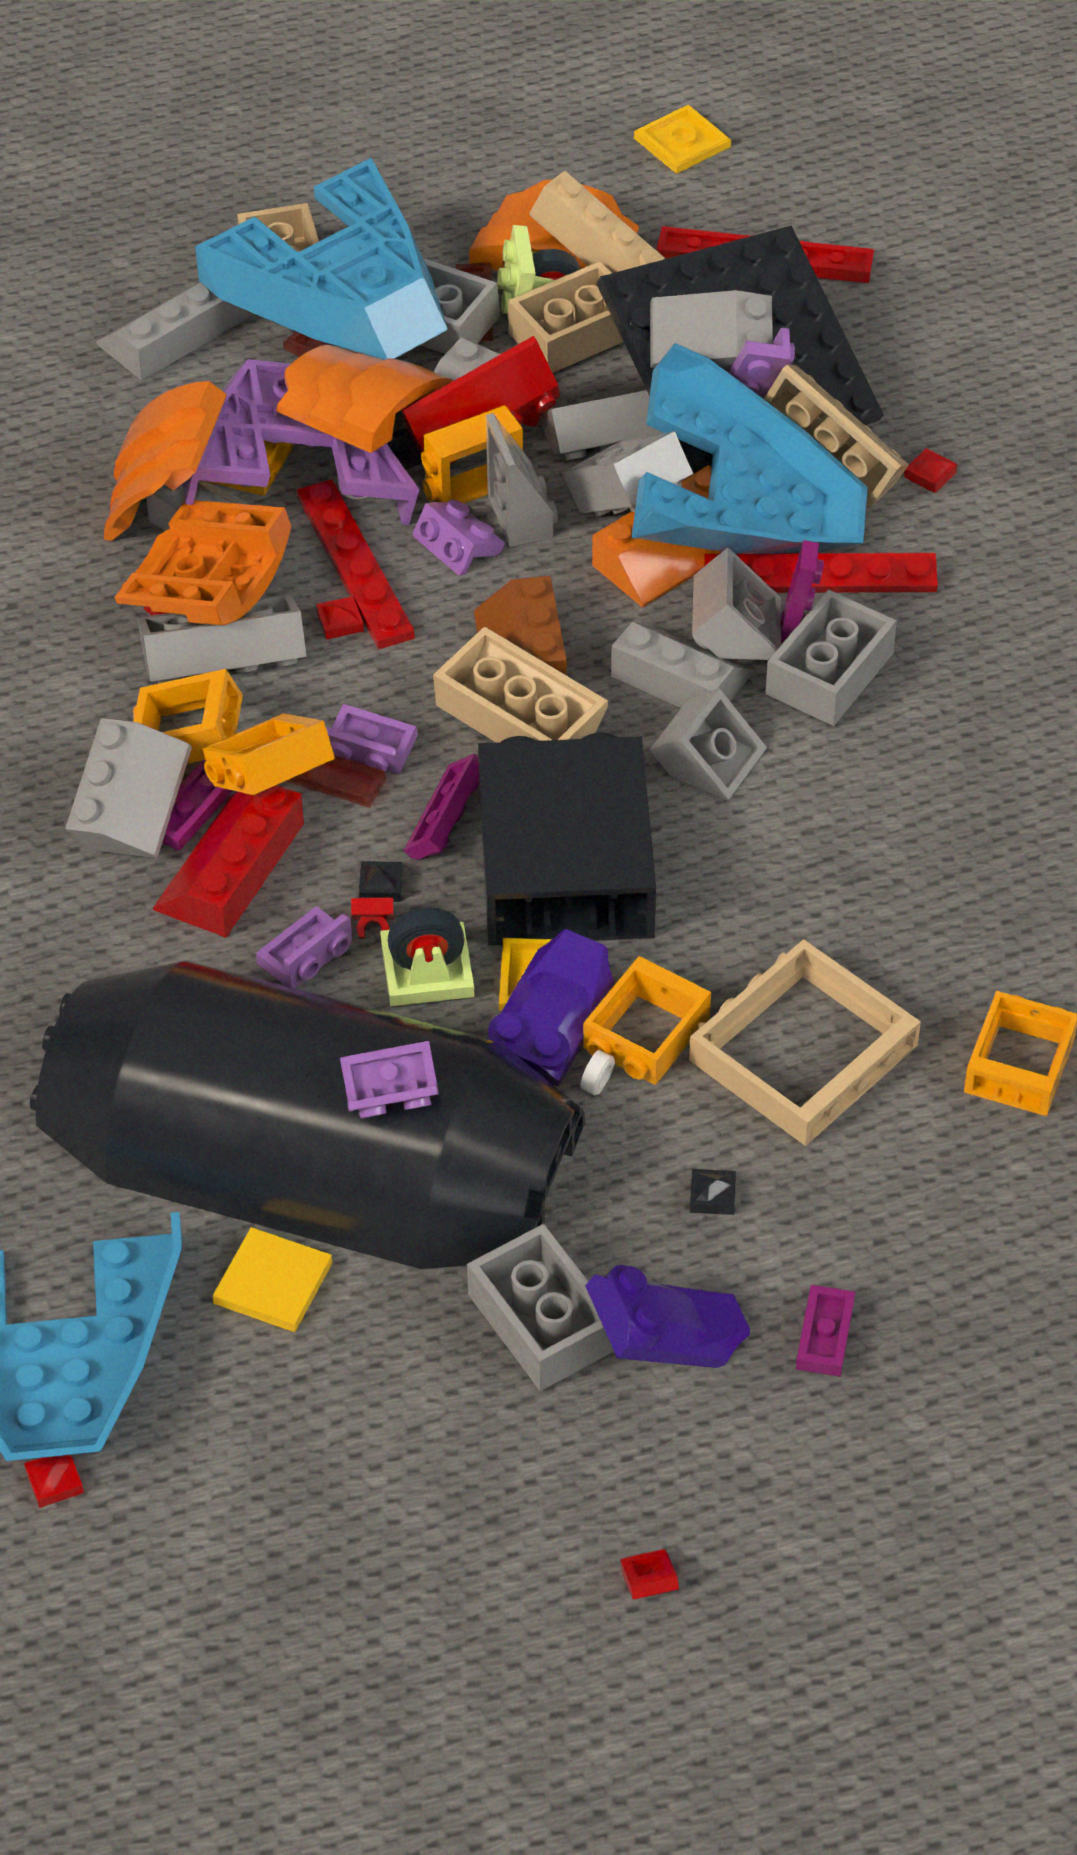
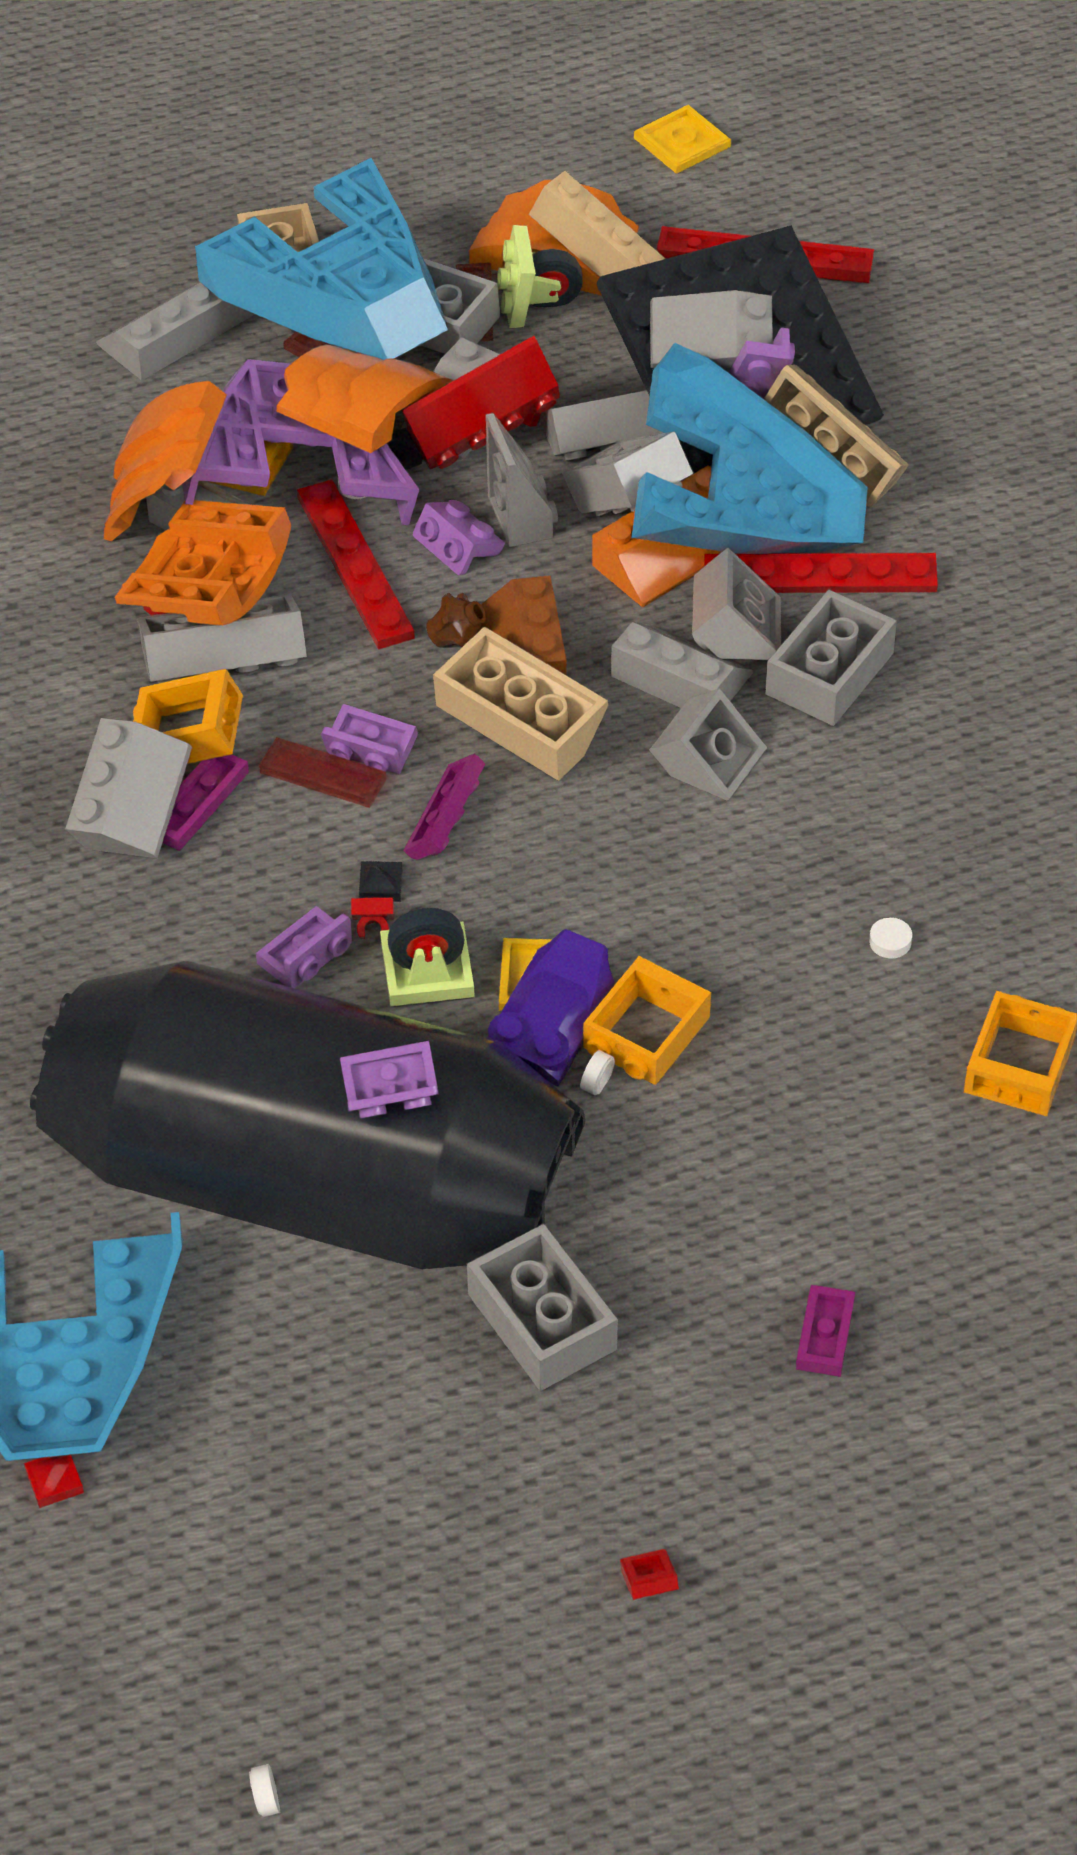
(233, 859): red slope -> none
(264, 1790): none -> white tile
(268, 753): light orange window -> none
(272, 1279): yellow tile -> none
(339, 617): red tile -> none
(455, 443): light orange window -> none
(455, 621): none -> reddish brown rock
(565, 318): tan brick -> none
(566, 838): black brick -> none
(666, 1320): dark purple slope -> none
(712, 1191): black tile -> none
(800, 593): magenta plate -> none
(804, 1123): tan window -> none
(890, 937): none -> white tile
(930, 470): red tile -> none

